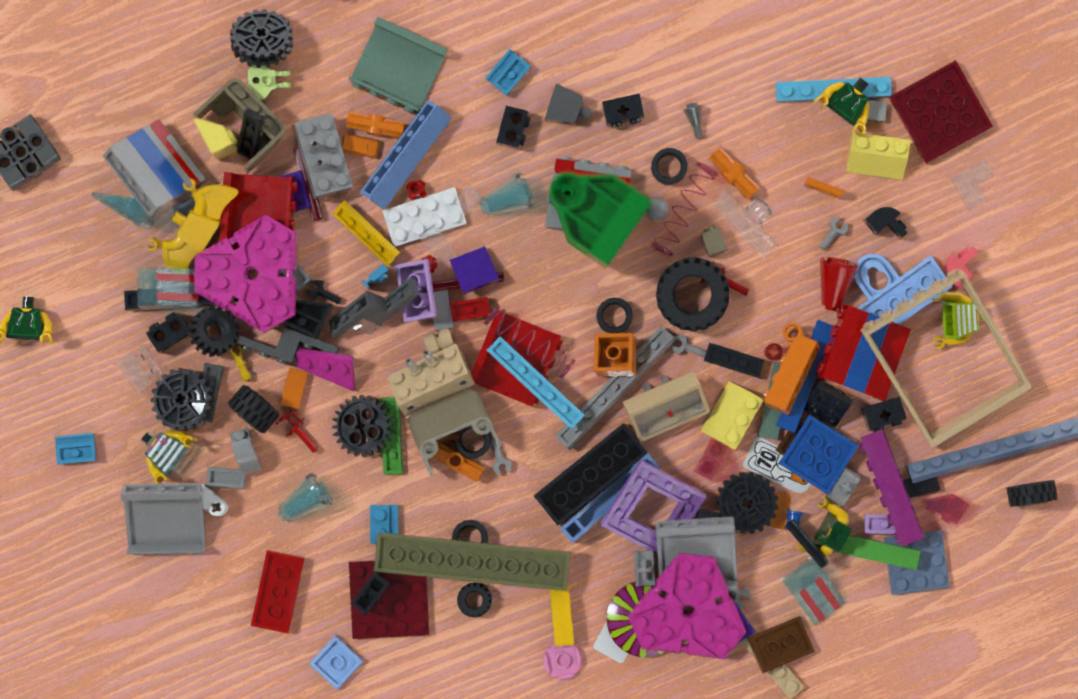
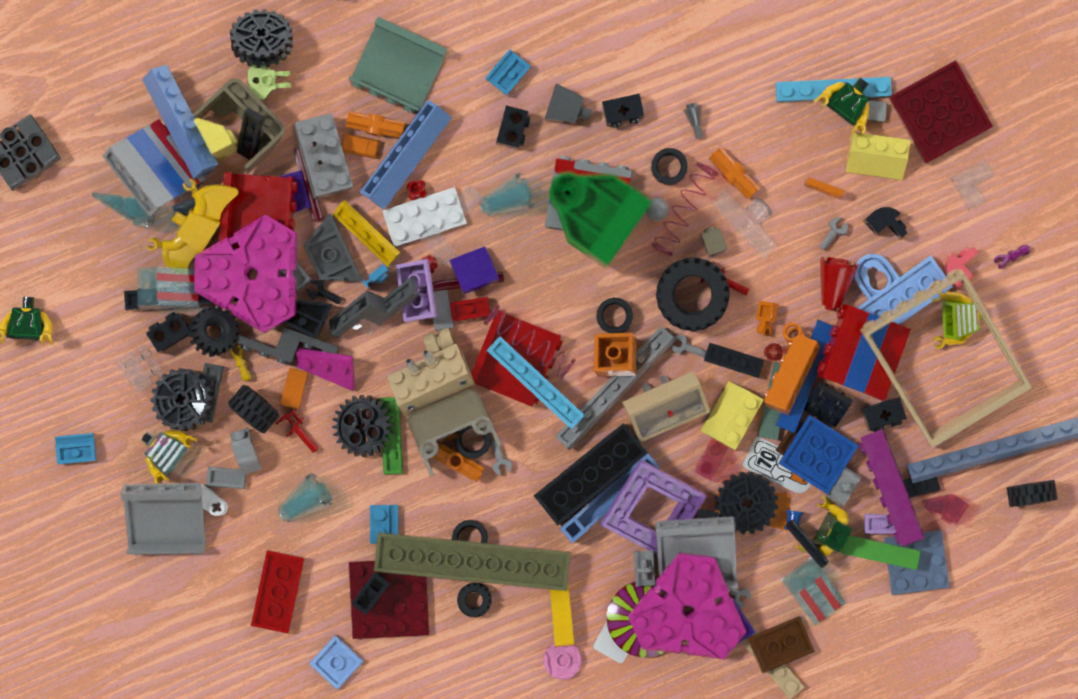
(179, 121): none -> medium blue brick
(330, 254): none -> dark grey wing
(765, 314): none -> orange plate
(1011, 256): none -> magenta piece

